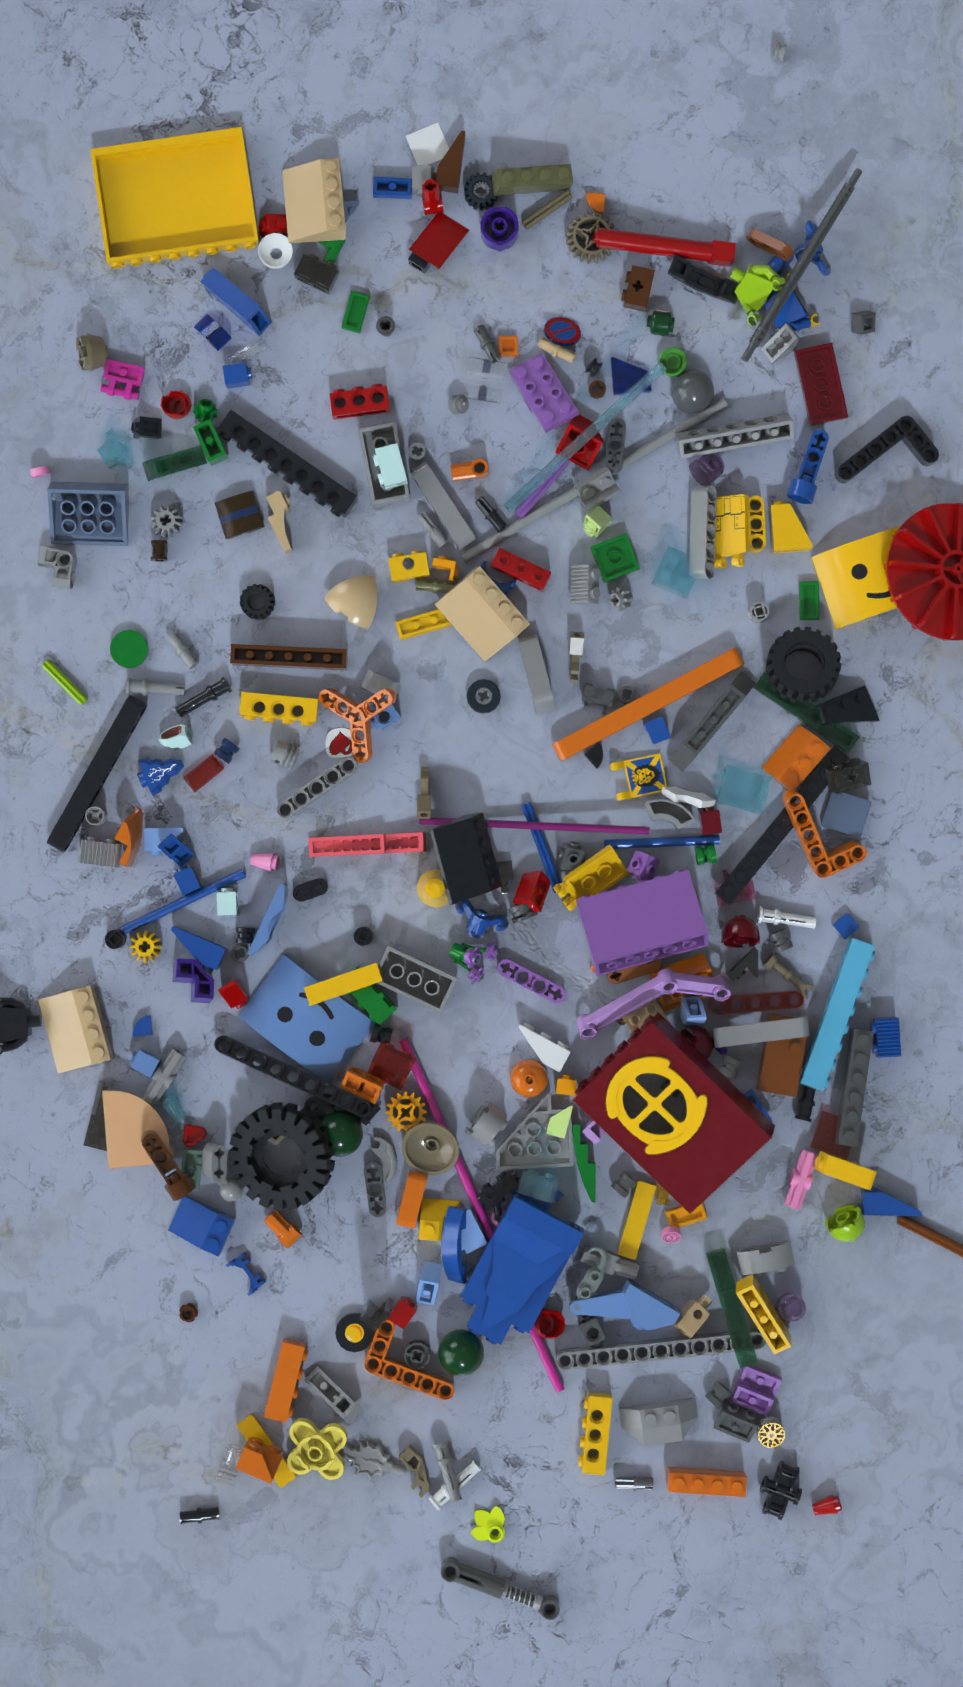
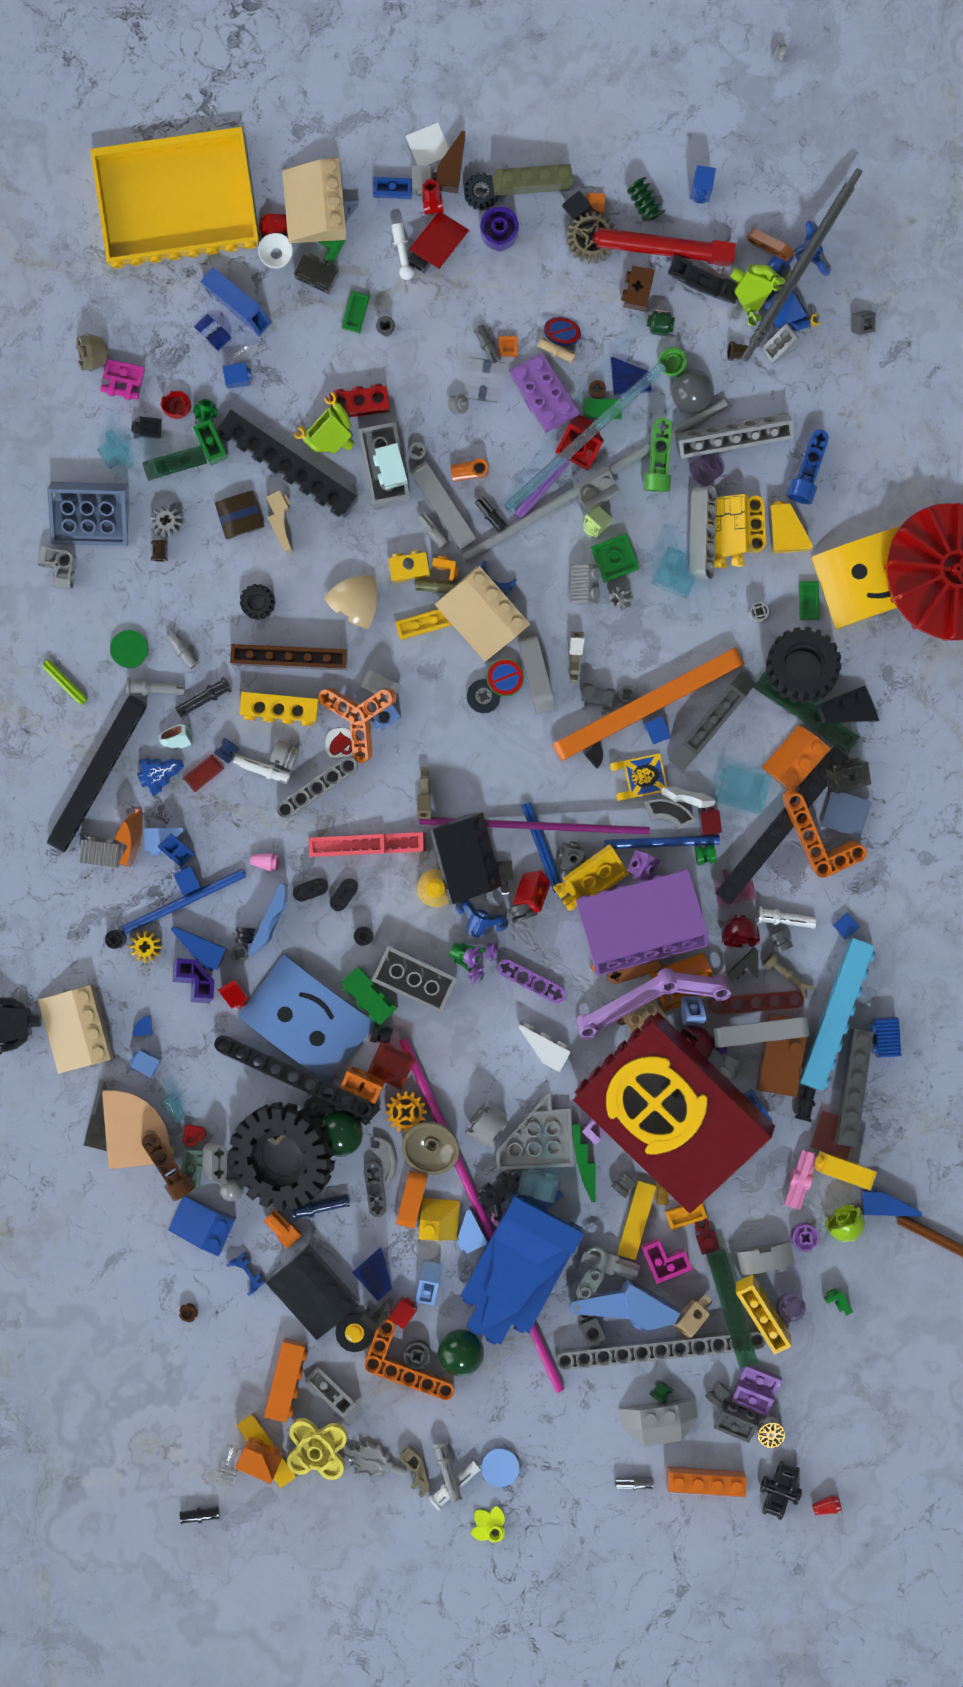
(39, 471): bright pink tile -> none
(96, 816): light grey wheel -> none
(164, 1077): light grey piece -> none
(227, 902): light aqua brick -> none
(269, 771): none -> white pin
(313, 1292): none -> black slope
(320, 1206): none -> dark blue pin
(329, 431): none -> lime torso
(340, 891): none -> black beam
(343, 984): yellow tile -> none
(374, 1274): none -> clear blue wing
(406, 271): none -> white pin
(452, 1244): blue slope -> none
(497, 1587): dark grey piece -> none
(500, 1467): none -> light blue tile
(505, 677): none -> piece
(520, 569): red brick -> none
(536, 1073): orange cylinder -> none
(546, 209): dark tan axle -> none
(550, 1324): red hair -> none
(559, 1123): yellowish green sticker -> none
(566, 1085): light orange plate -> none
(576, 206): none -> black panel
(593, 367): black bush -> none
(595, 1464): yellow brick -> none
(596, 407): none -> green tile
(611, 438): dark grey beam -> none
(644, 200): none -> dark green piece
(657, 477): none -> bright green beam
(661, 1391): none -> dark green wheel
(663, 1265): none -> dark pink brick
(671, 1234): bright pink tile -> none
(702, 184): none -> blue brick
(706, 1239): none -> dark red plate
(735, 350): none -> dark brown piece
(804, 1237): none -> medium lavender wheel
(821, 384): dark red plate -> none
(841, 1303): none -> green bracket
(884, 445): black beam -> none

